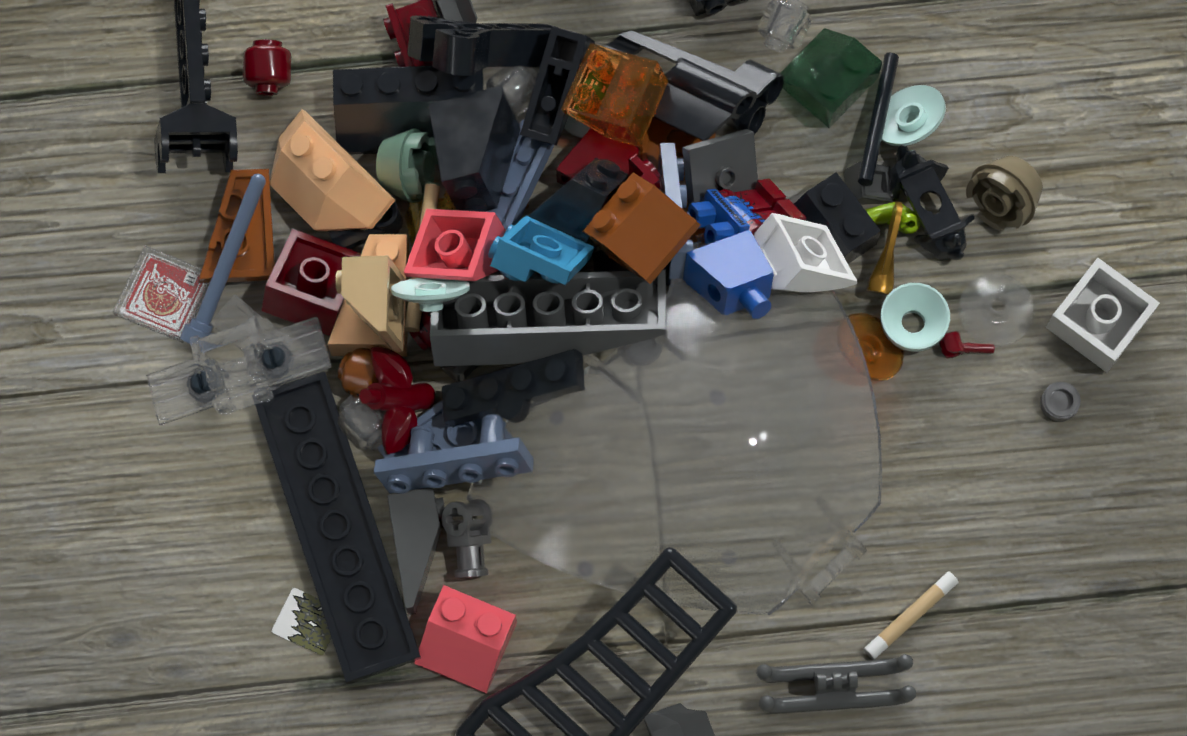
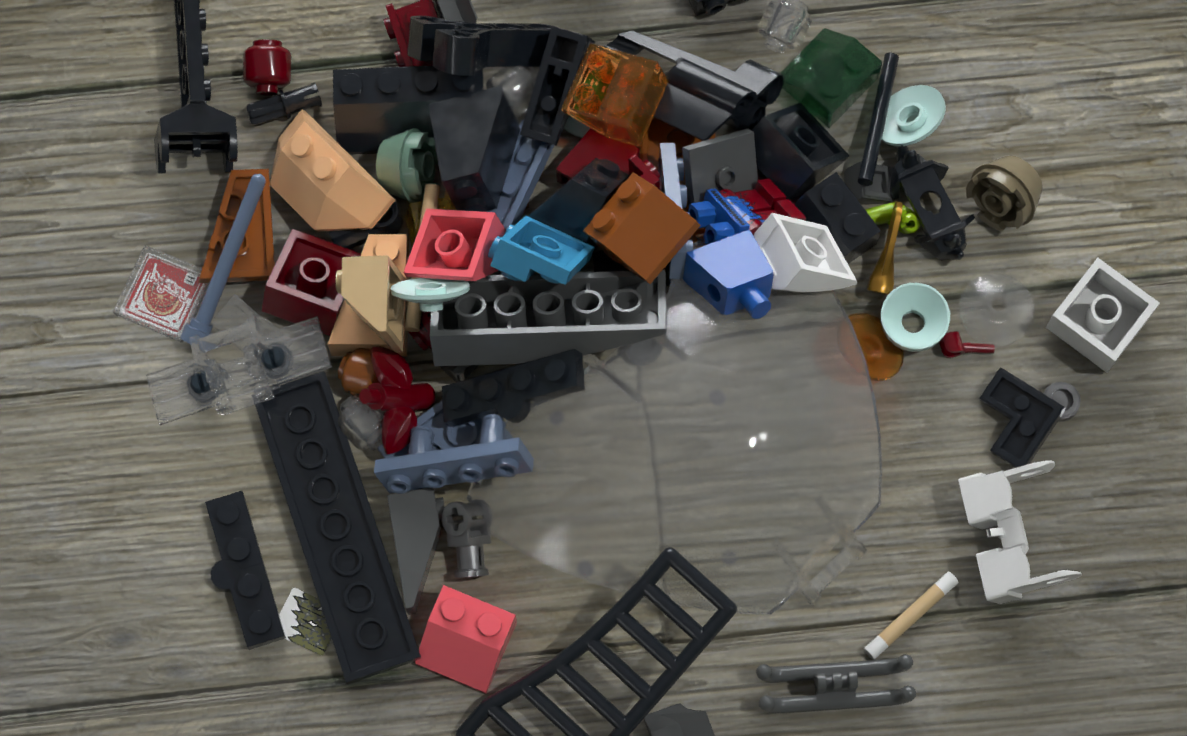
(243, 570): none -> black hinge
(283, 104): none -> black axle
(795, 150): none -> black slope
(989, 504): none -> white piece
(1030, 416): none -> black tile

